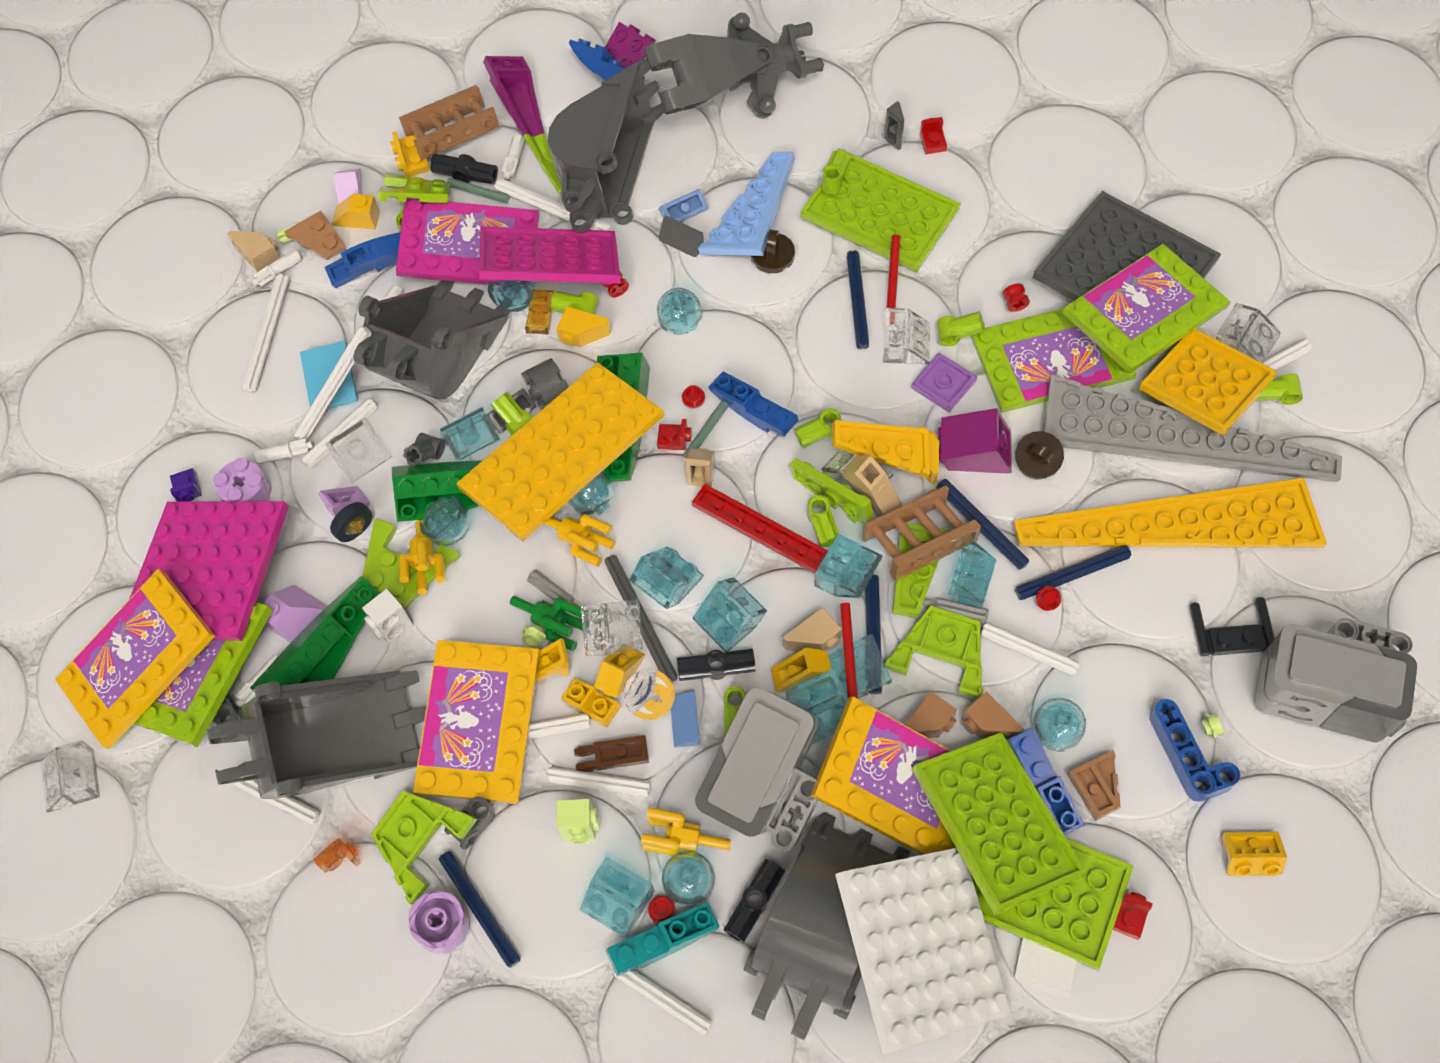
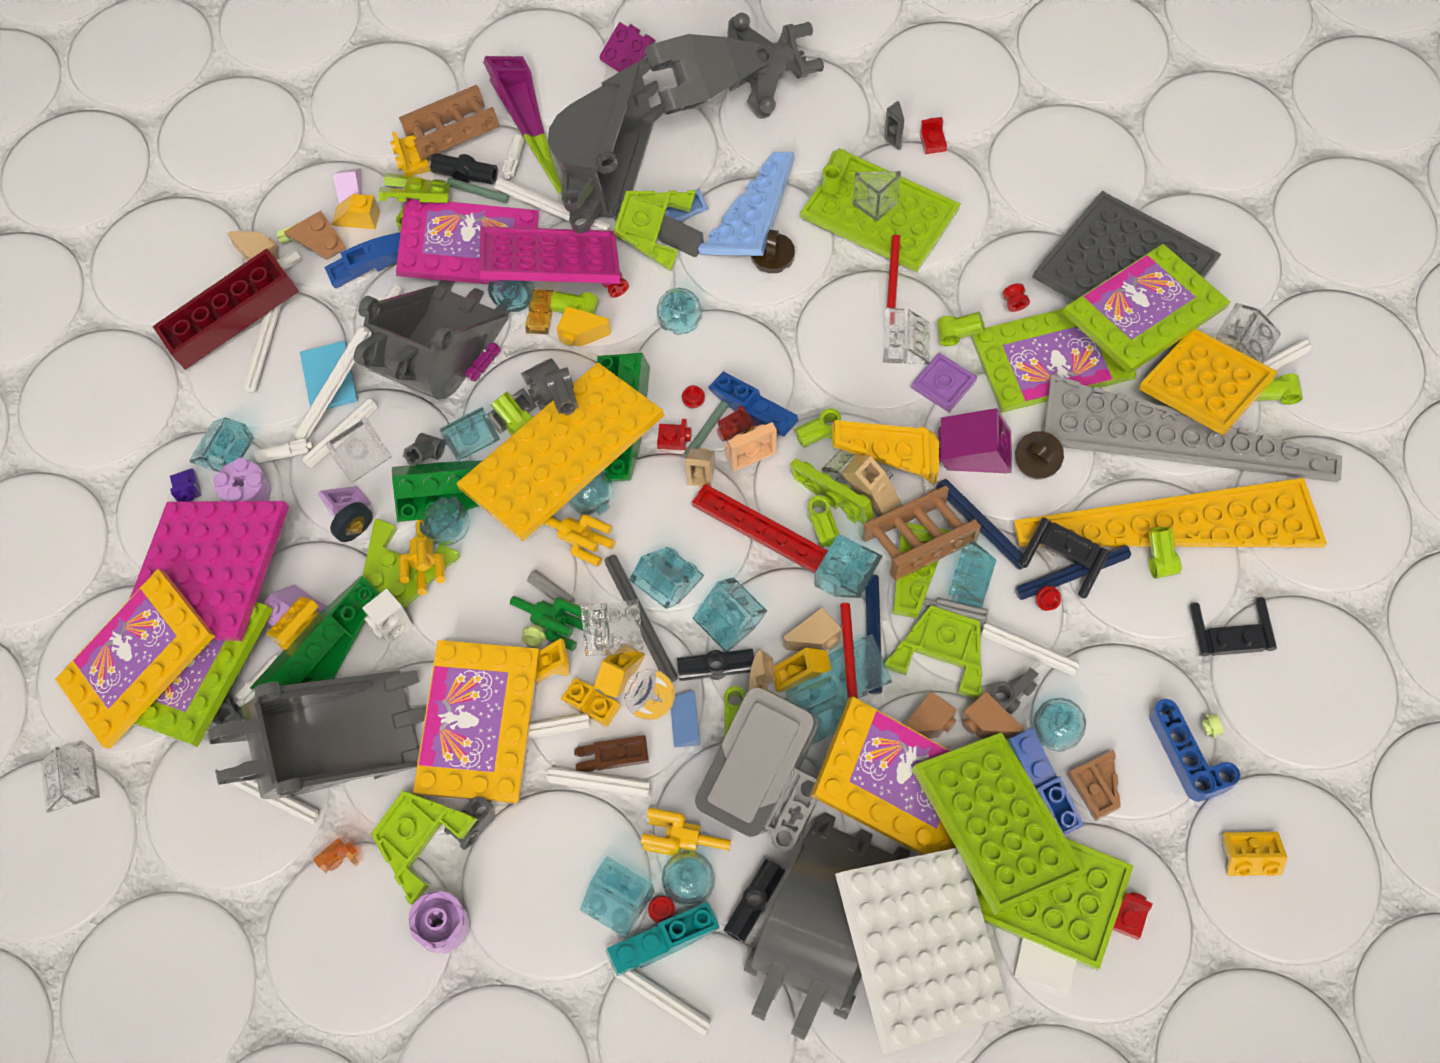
(222, 444): none -> clear light blue slope
(225, 309): none -> dark red brick
(293, 622): none -> yellow bracket
(479, 909): dark blue axle -> none
(482, 362): none -> magenta axle
(561, 388): none -> dark grey piece
(577, 820): yellowish green brick -> none
(596, 58): blue slope -> none
(642, 219): none -> lime wing
(734, 424): none -> clear red brick
(751, 446): none -> light nougat plate
(762, 671): none -> tan slope
(857, 298): dark blue axle -> none
(876, 192): none -> clear slope
(1024, 685): none -> dark grey plate
(1070, 546): none -> black plate
(1164, 559): none -> lime piece
(1340, 682): light grey piece -> none

